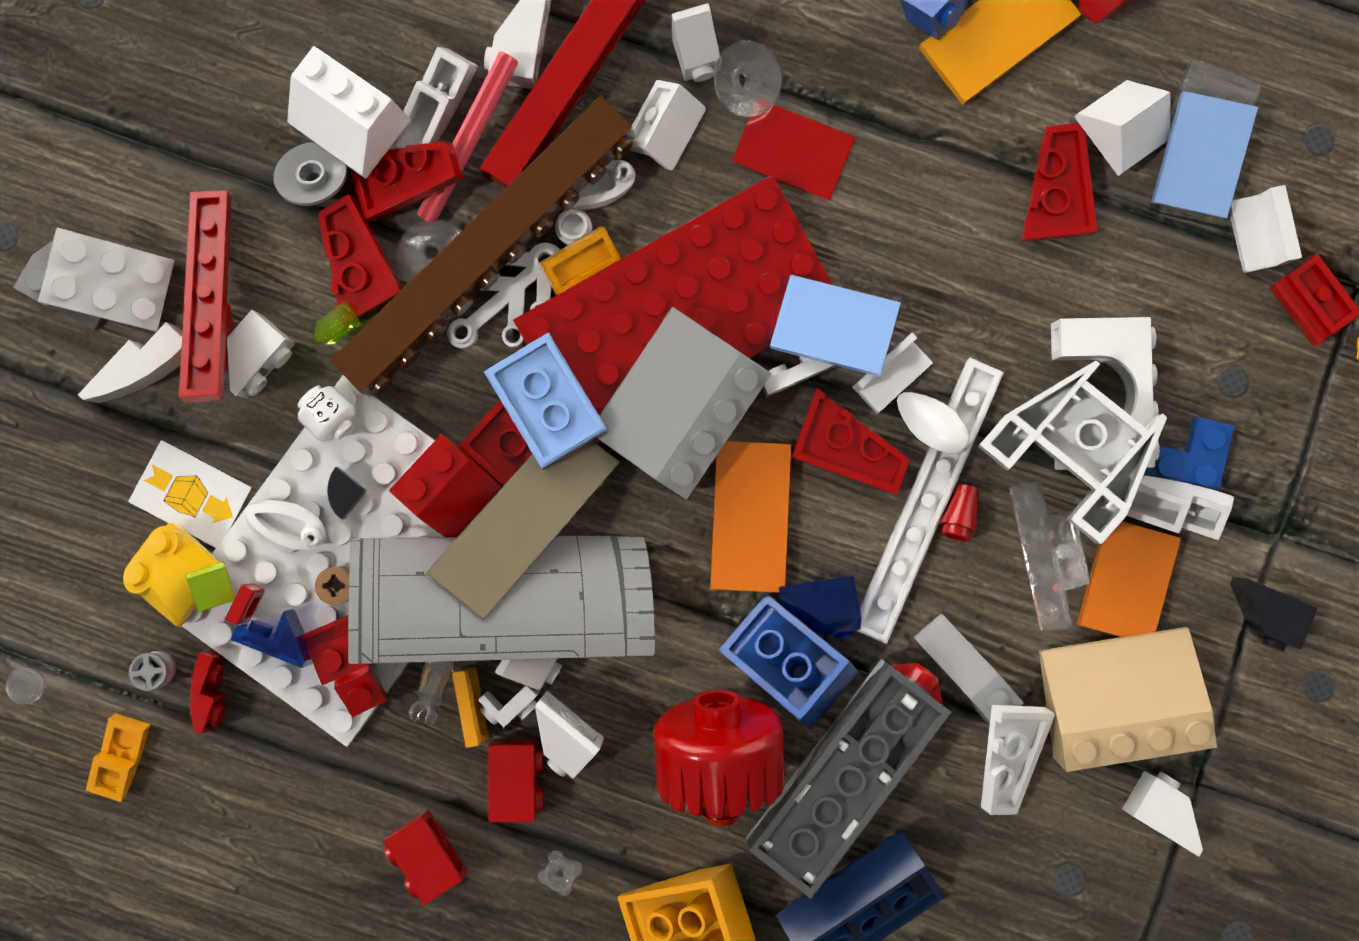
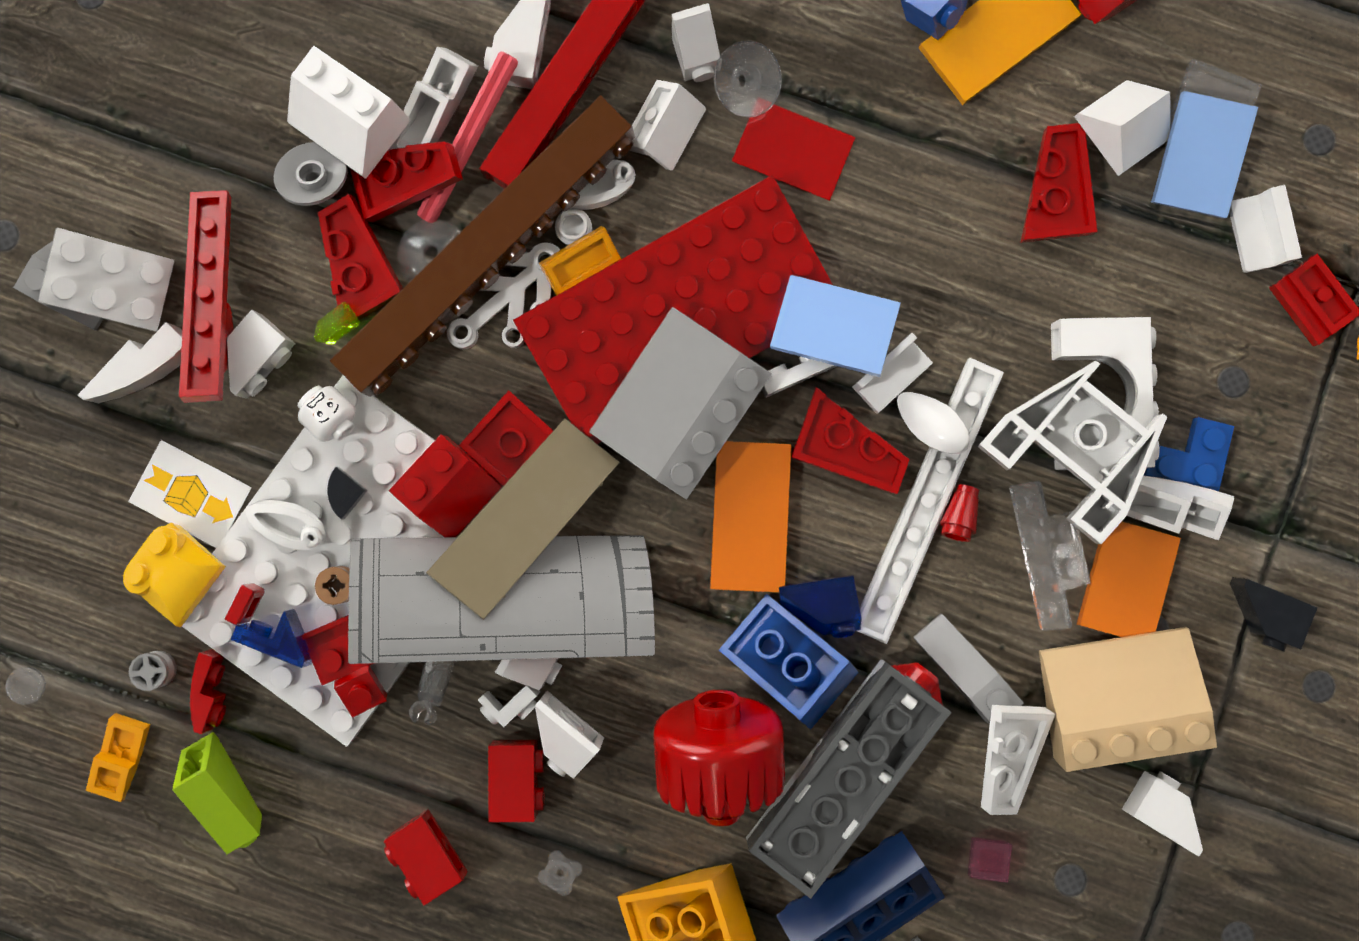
(210, 587): lime tile -> none
(217, 794): none -> lime slope
(467, 694): light orange tile -> none
(545, 401): light blue tile -> none
(989, 859): none -> clear pink plate

